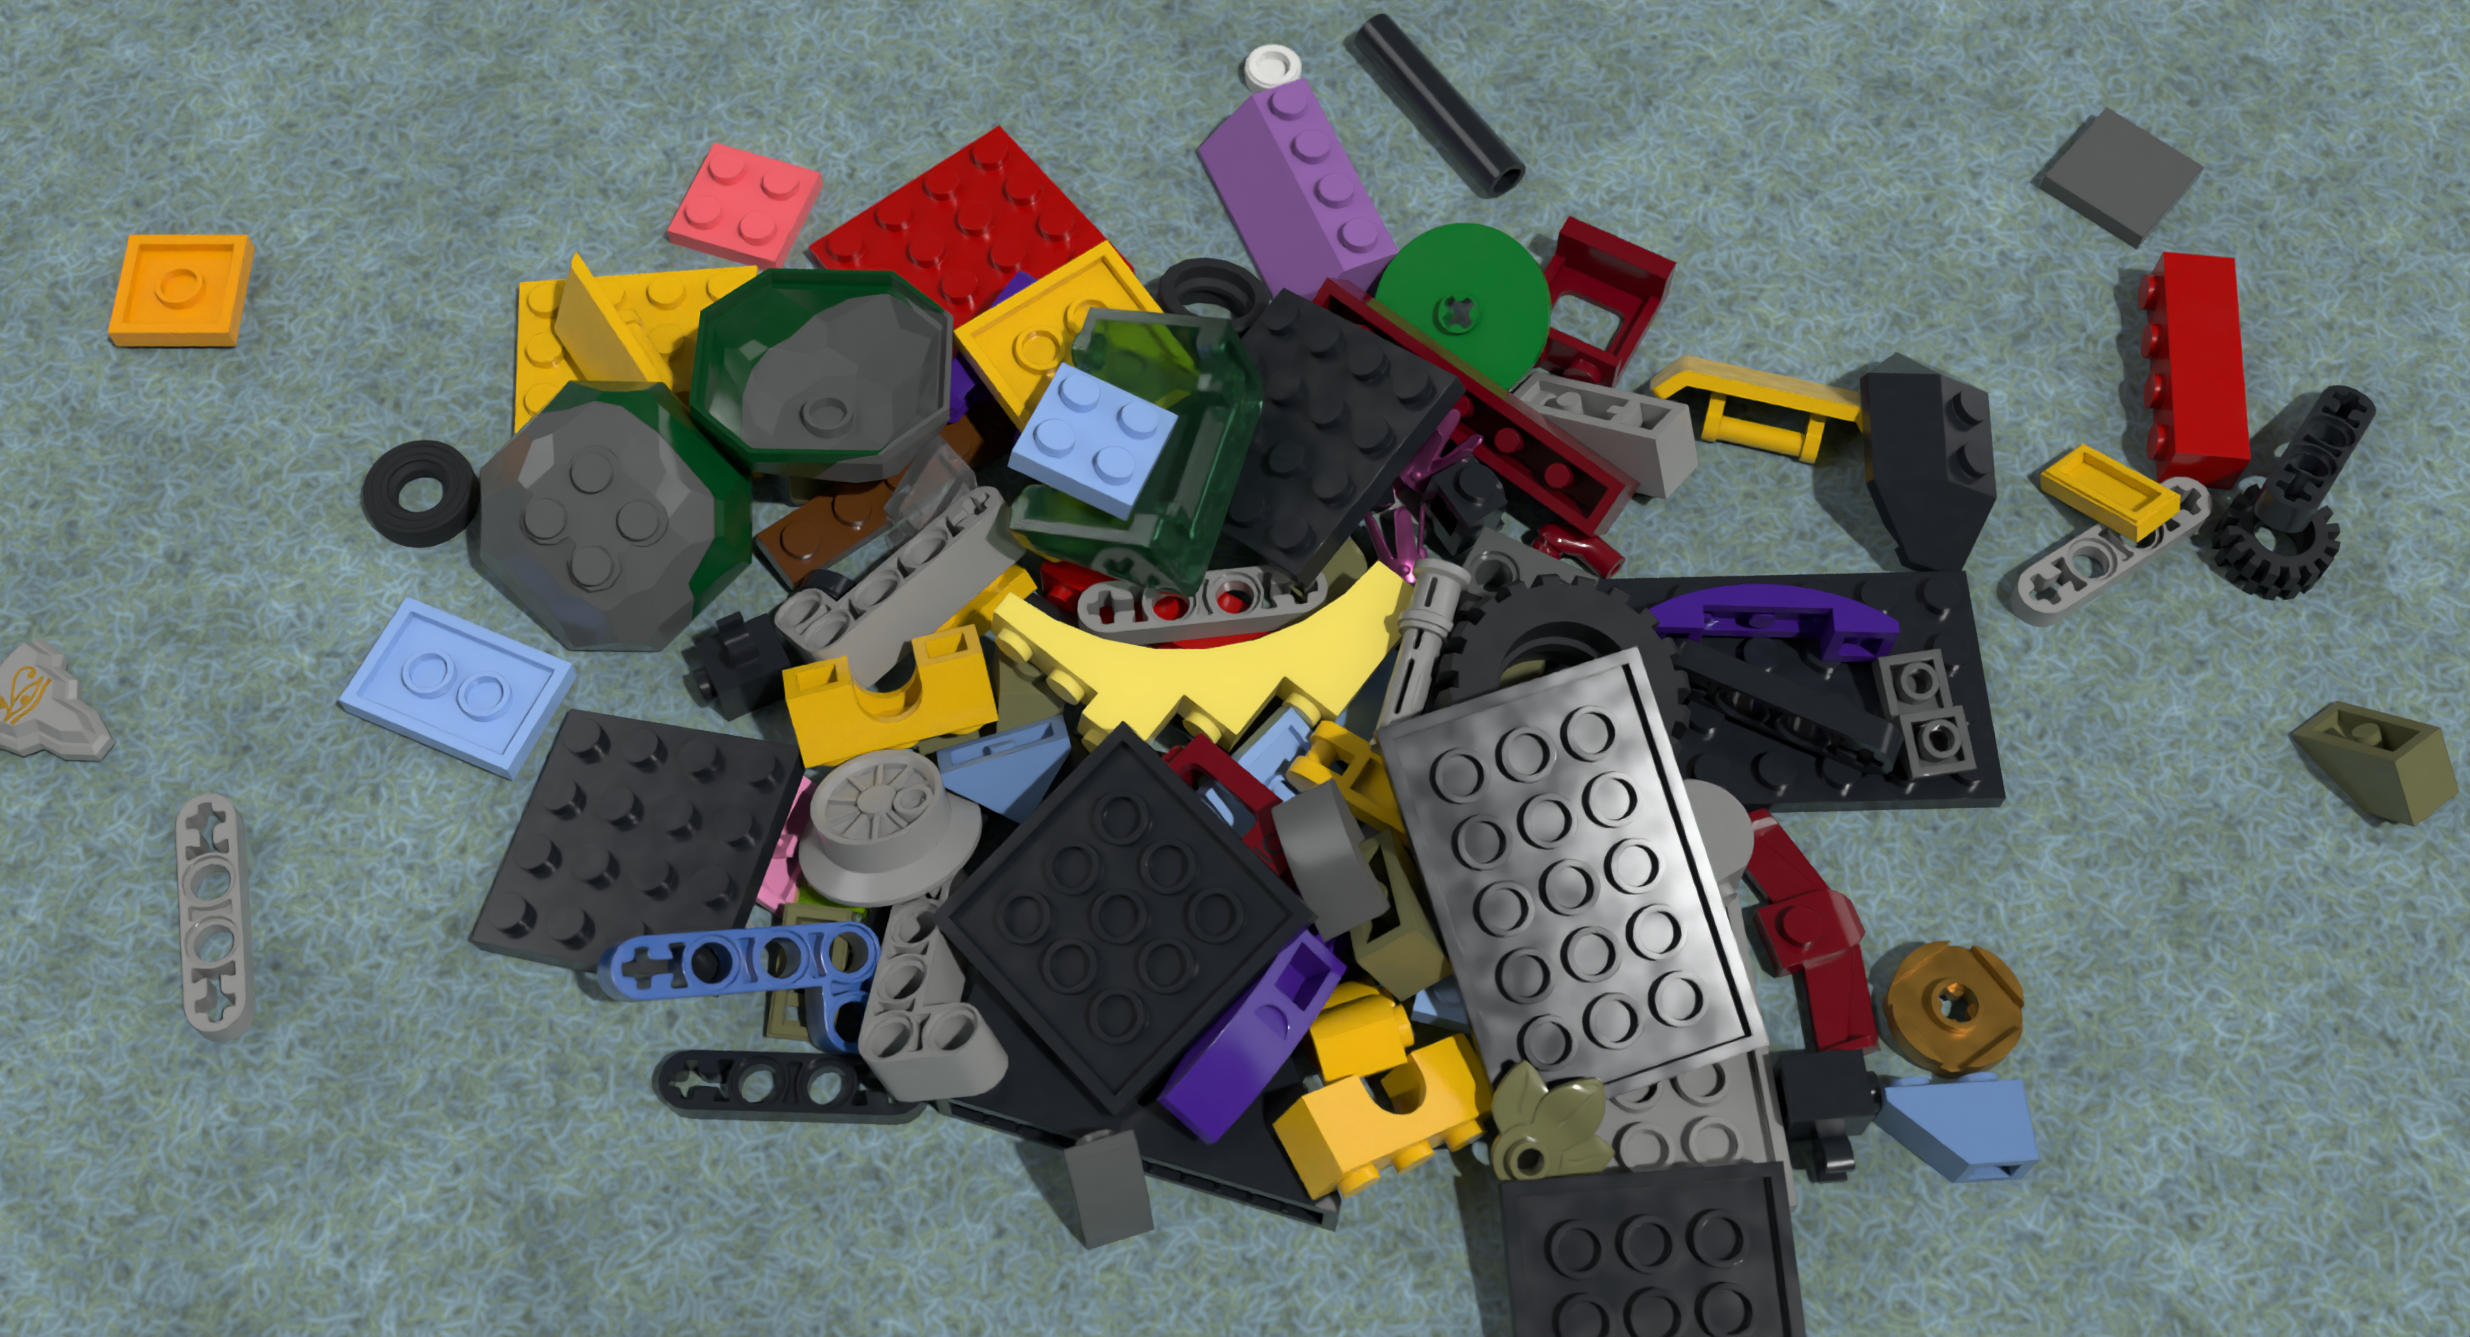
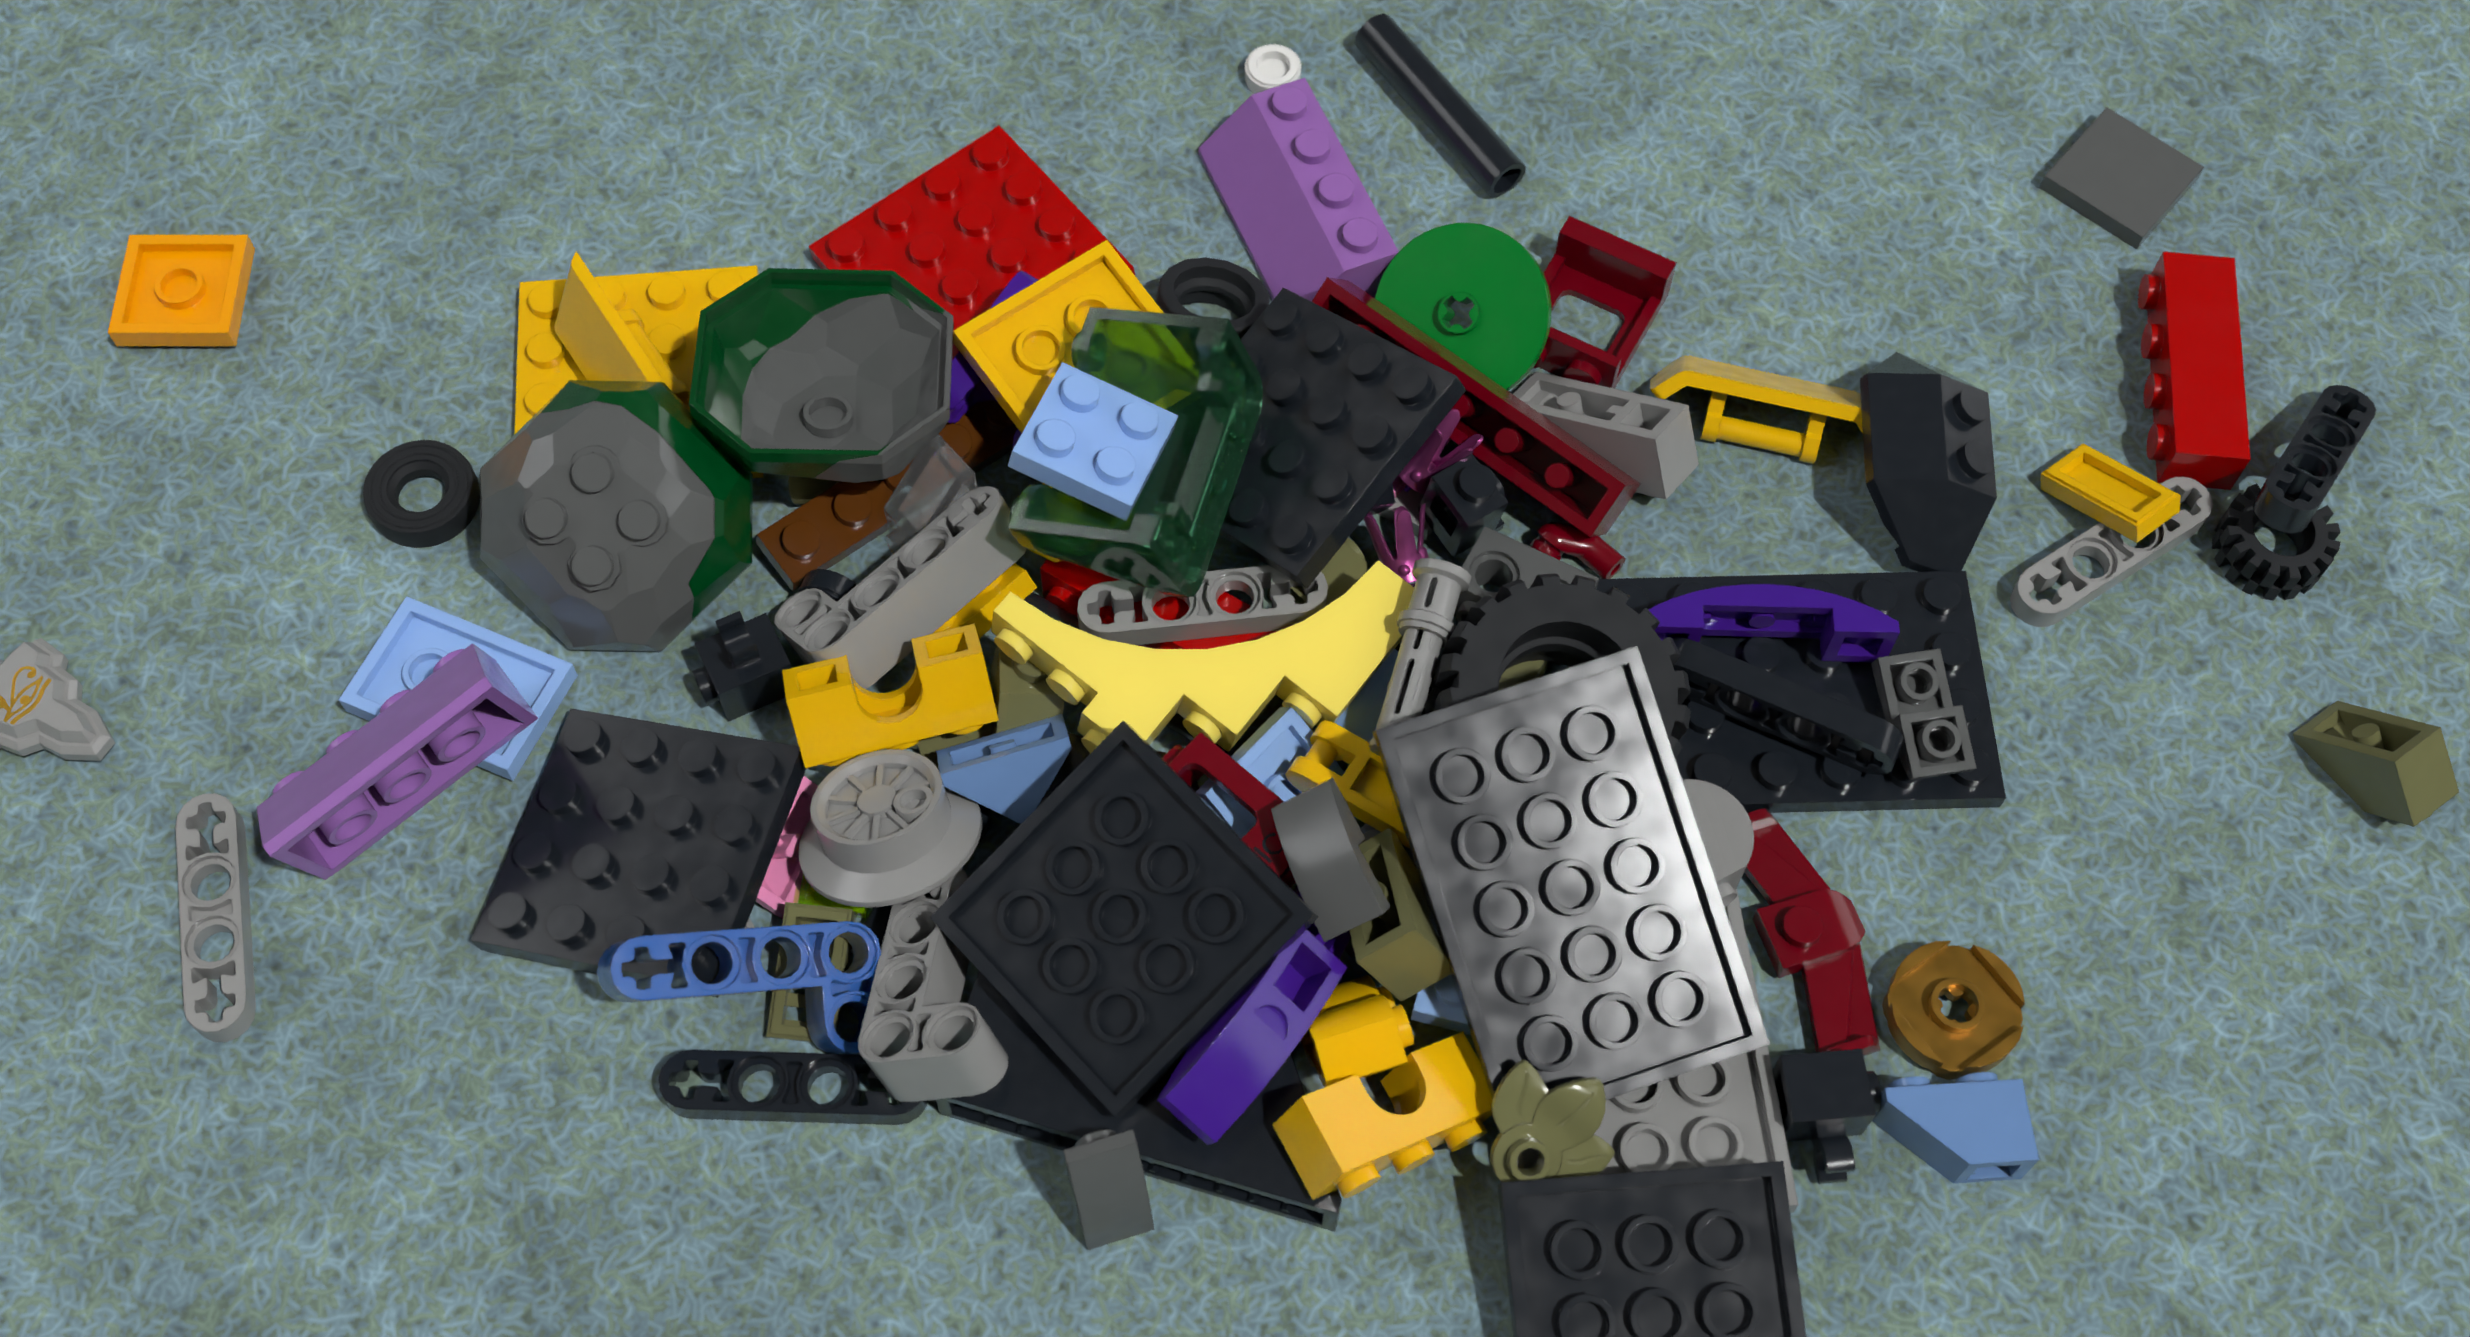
(393, 764): none -> medium lavender slope
(745, 207): coral plate -> none

